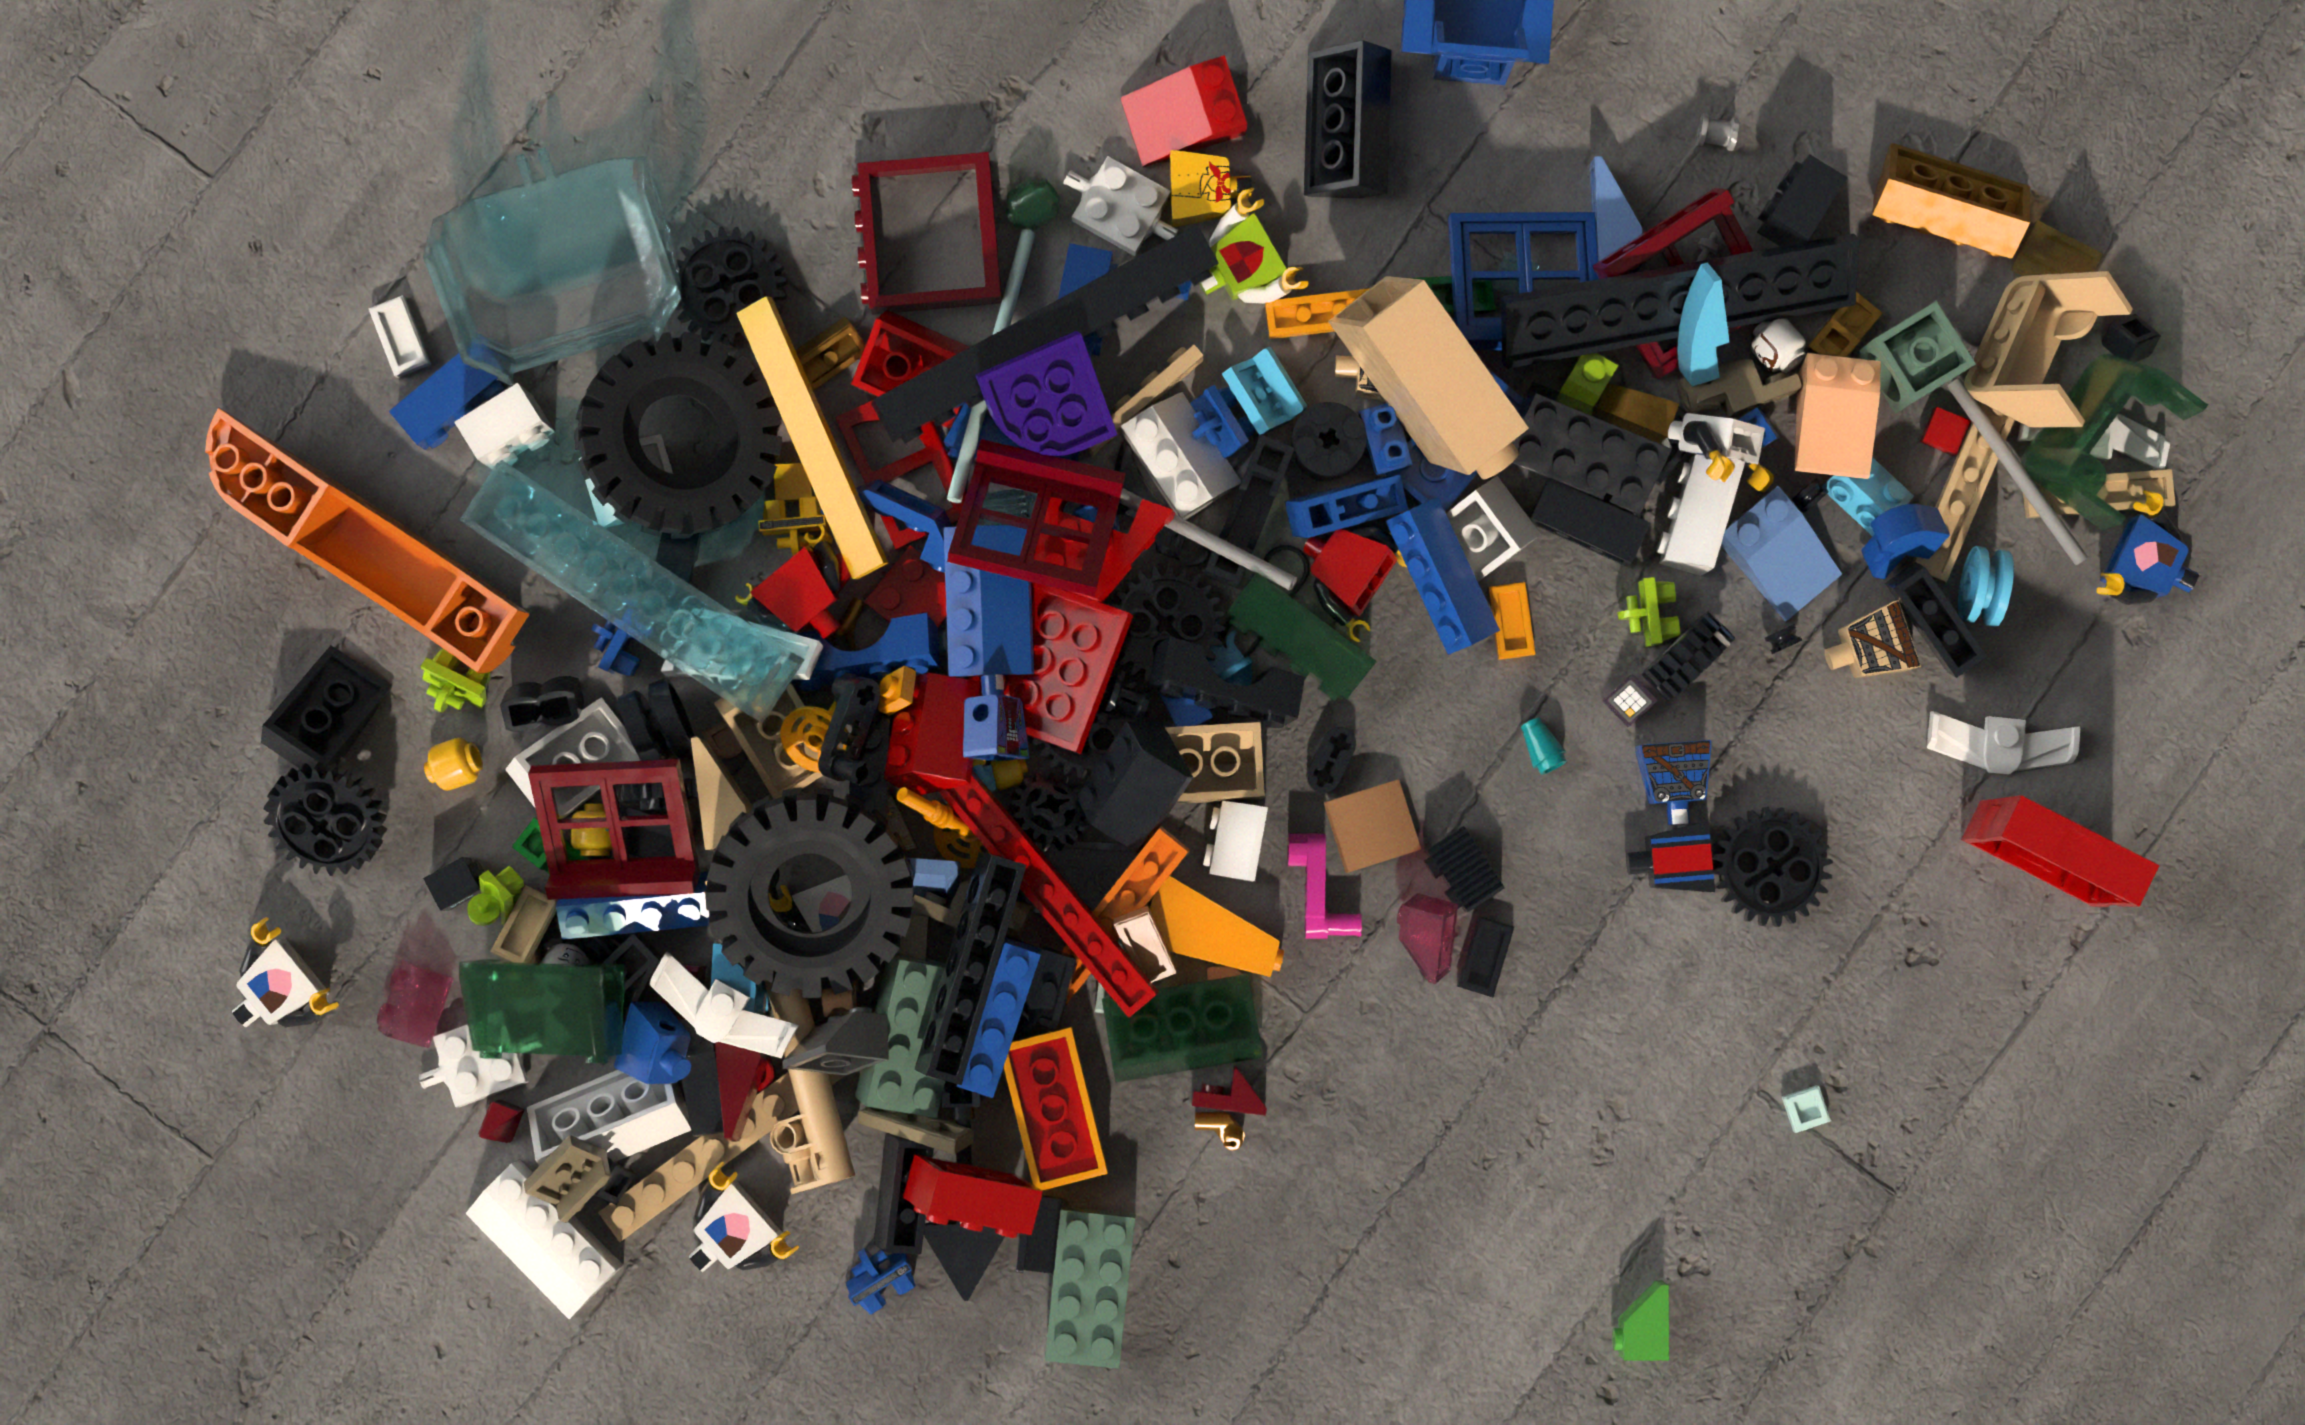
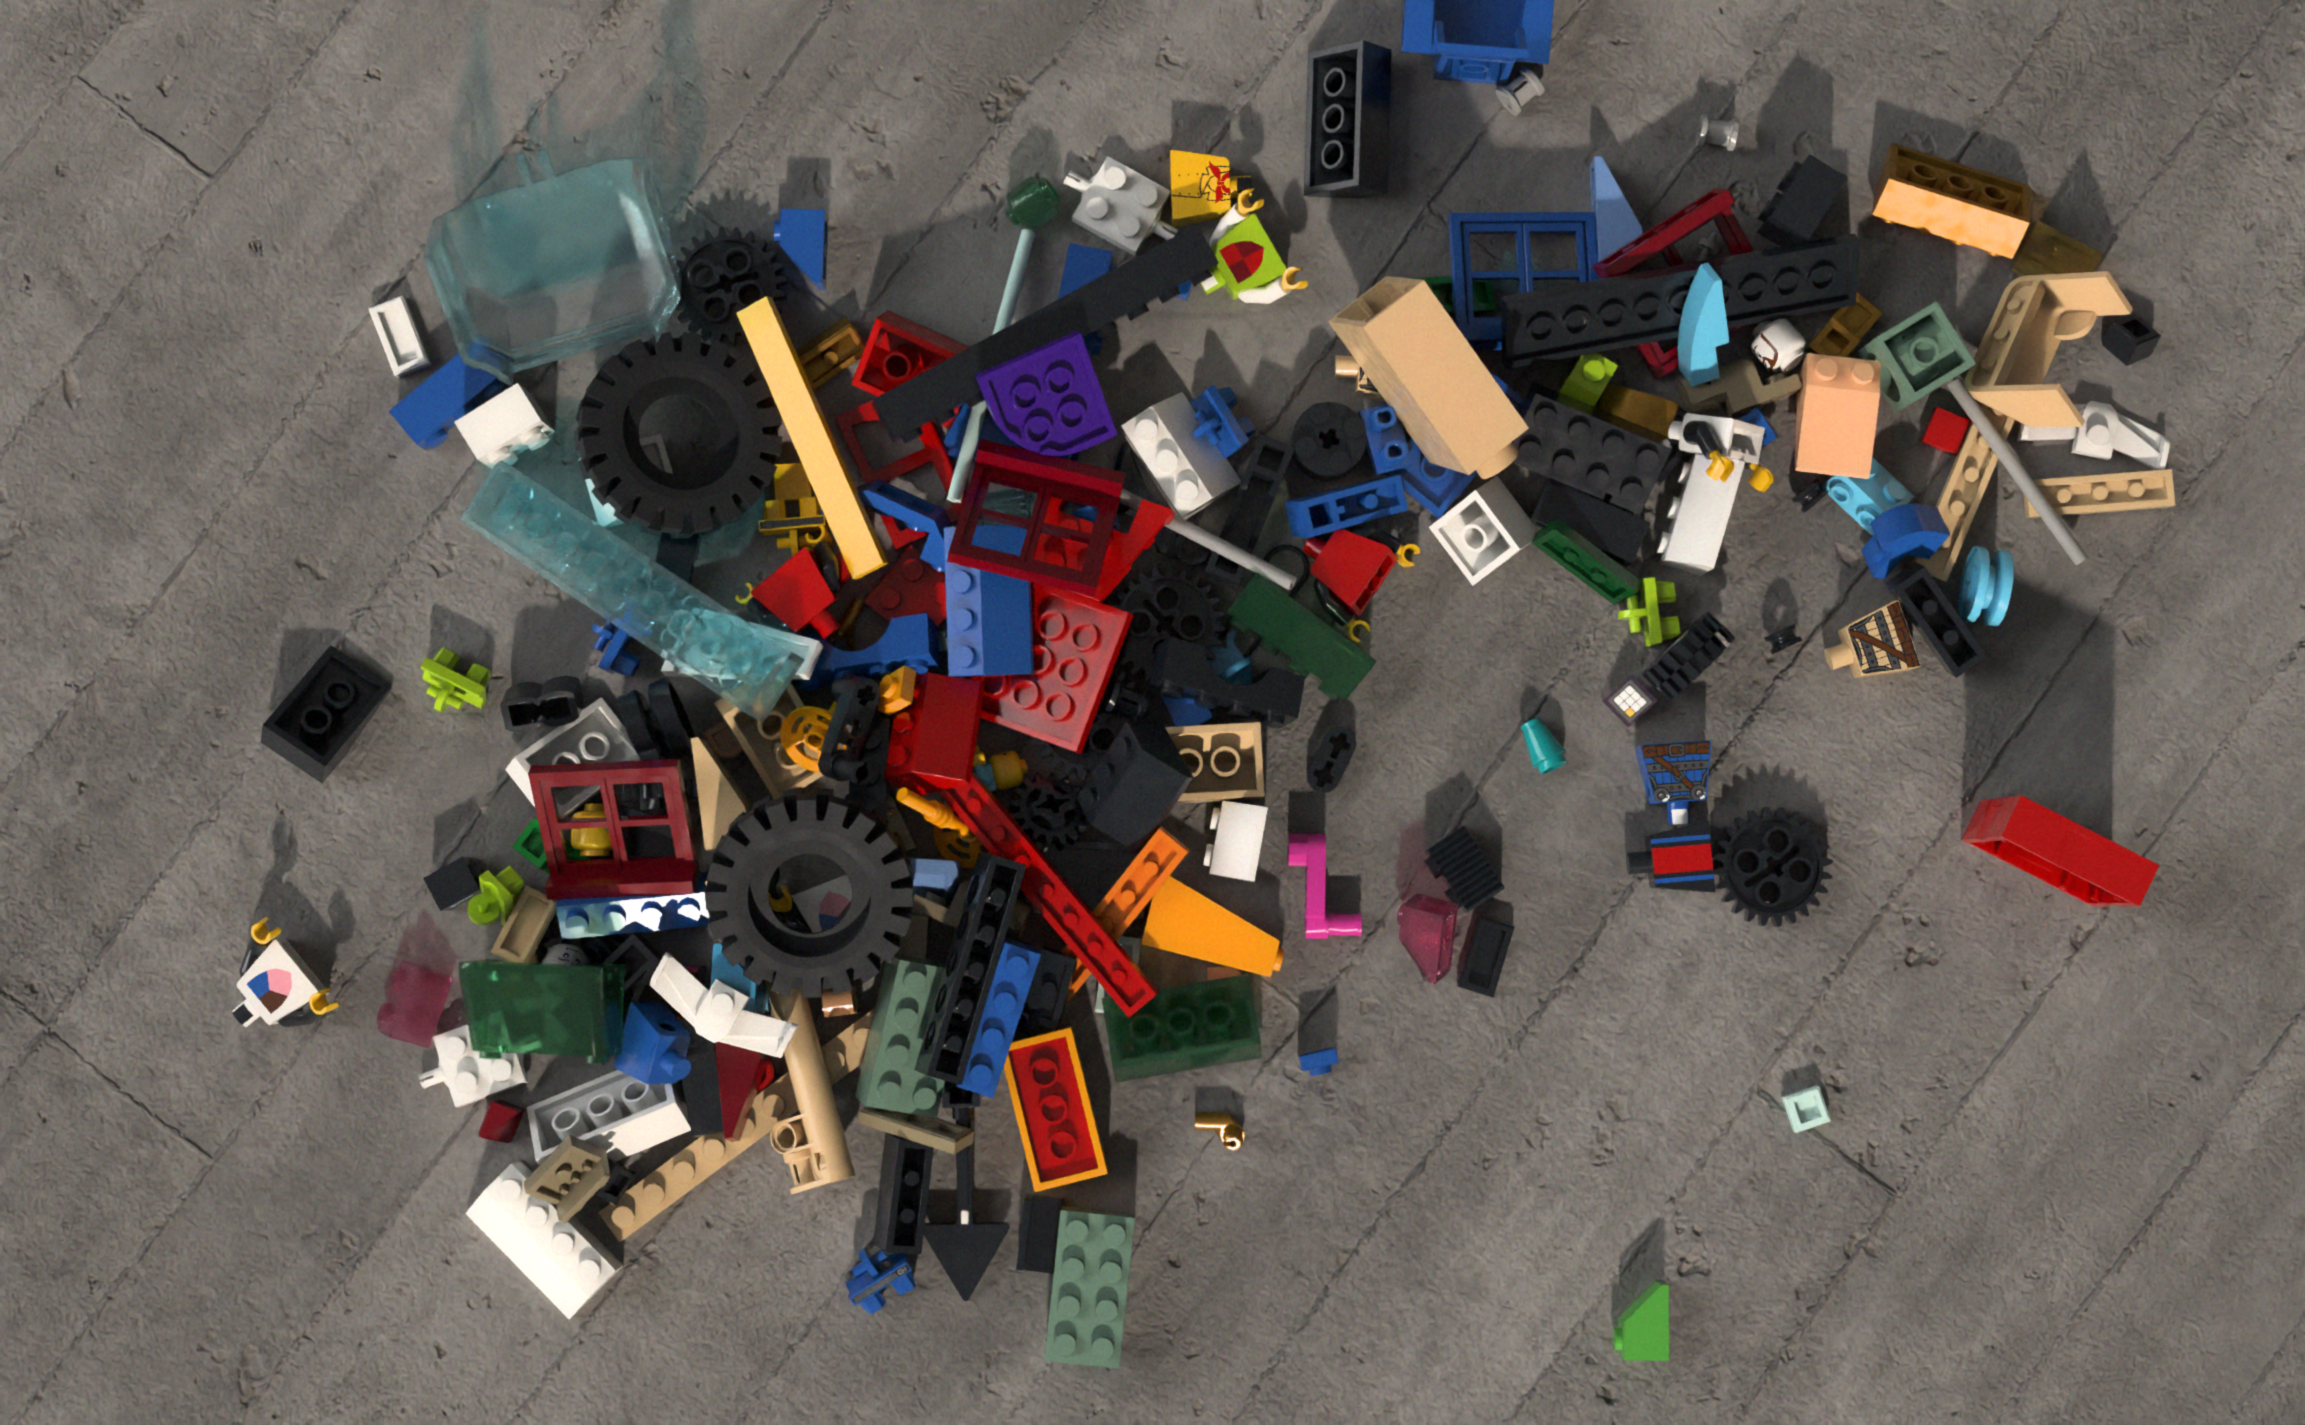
(325, 818): black gear -> none
(361, 545): orange slope -> none
(453, 764): yellow head -> none
(735, 1227): torso -> none
(805, 241): none -> blue slope
(843, 1044): dark grey slope -> none
(868, 254): dark red window -> none
(972, 1196): red brick -> none
(994, 724): blue torso -> none
(1145, 943): tile -> none
(1153, 389): tan plate -> none
(1185, 111): slope -> none
(1241, 1096): dark red slope -> none
(1265, 391): medium azure bracket -> none
(1306, 313): light orange plate -> none
(1318, 1061): none -> blue plate
(1372, 826): medium nougat slope -> none
(1443, 576): blue brick -> none
(1512, 615): light orange tile -> none
(1520, 91): none -> light grey bush
(1586, 561): none -> dark green plate
(1780, 553): medium blue slope -> none
(2002, 744): white plate -> none
(2060, 455): clear green windscreen -> none
(2147, 557): torso -> none

